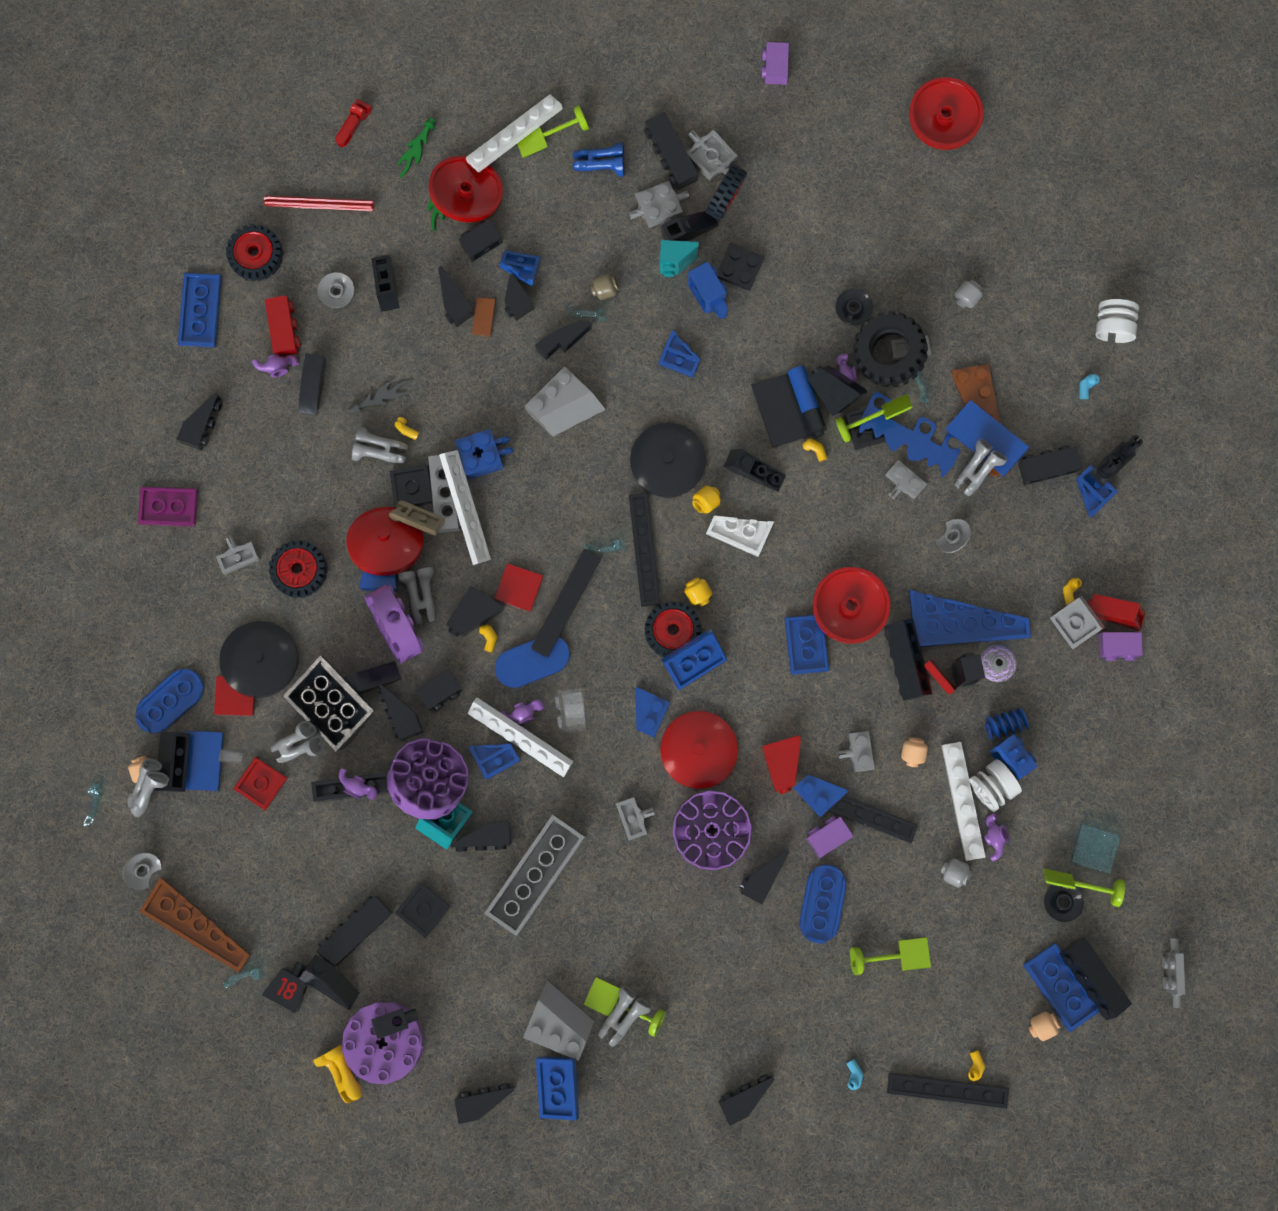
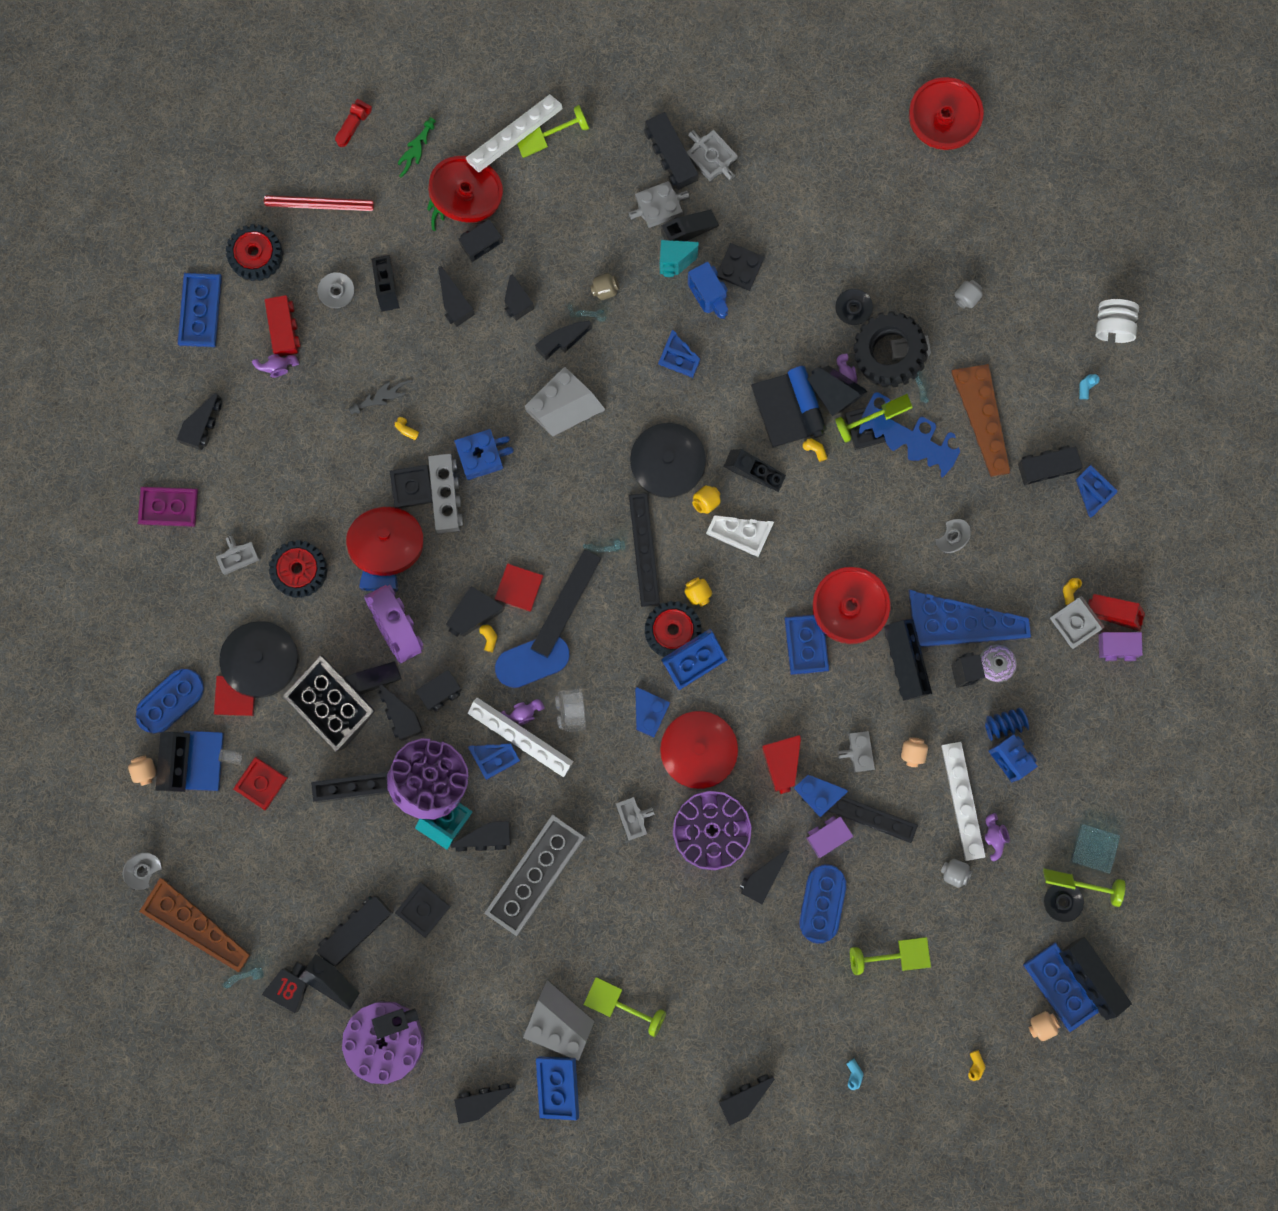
(93, 790): clear light blue piece -> none
(148, 779): light grey piece -> none
(302, 731): light grey piece -> none
(311, 383): black slope -> none
(344, 1079): yellow piece -> none
(356, 786): medium lavender piece -> none
(389, 445): light grey piece -> none
(409, 579): light grey piece -> none
(417, 517): dark tan plate -> none
(465, 507): white plate -> none
(483, 316): dark orange tile -> none
(520, 265): blue wing -> none
(591, 164): blue piece -> none
(639, 1008): light grey piece -> none
(726, 192): black wheel -> none
(776, 63): medium lavender brick -> none
(905, 481): light grey plate -> none
(940, 677): red tile -> none
(947, 1090): black tile -> none
(975, 424): blue tile -> none
(995, 458): light grey piece -> none
(997, 783): white wheel -> none
(1115, 460): black piece -> none
(1175, 977): light grey plate -> none

